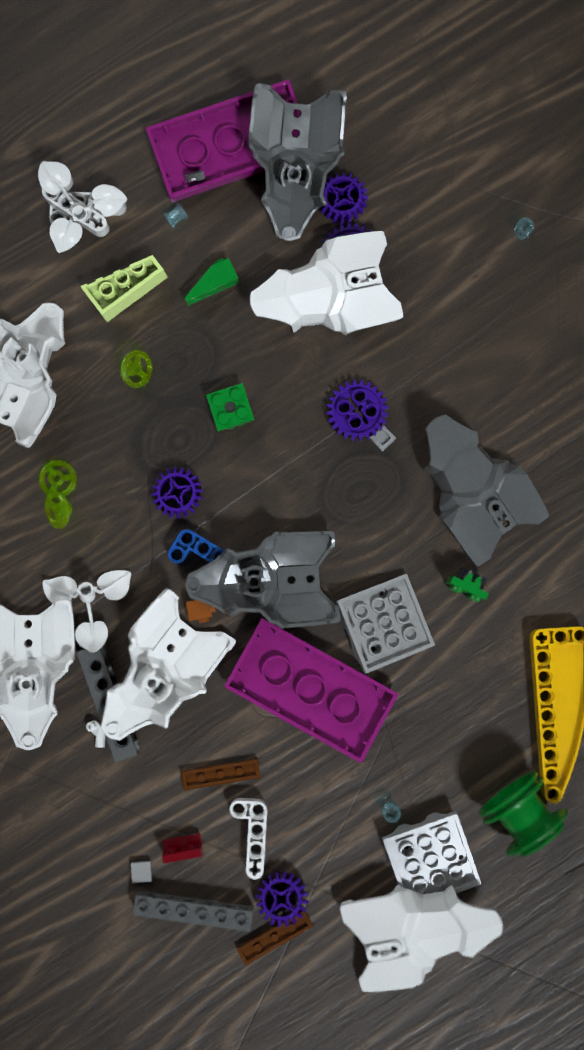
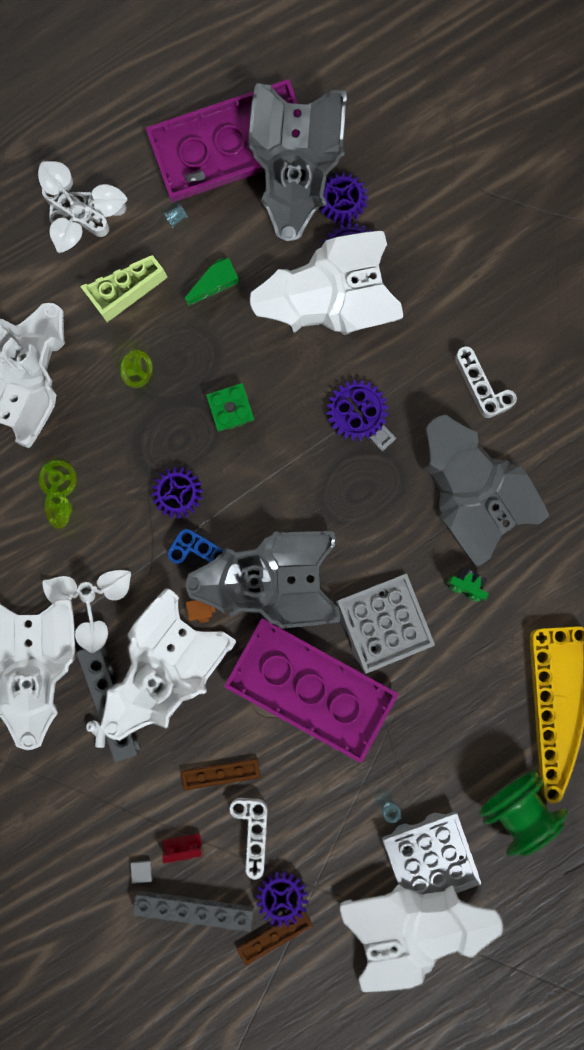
(481, 381): none -> white beam
(529, 226): clear light blue bush -> none

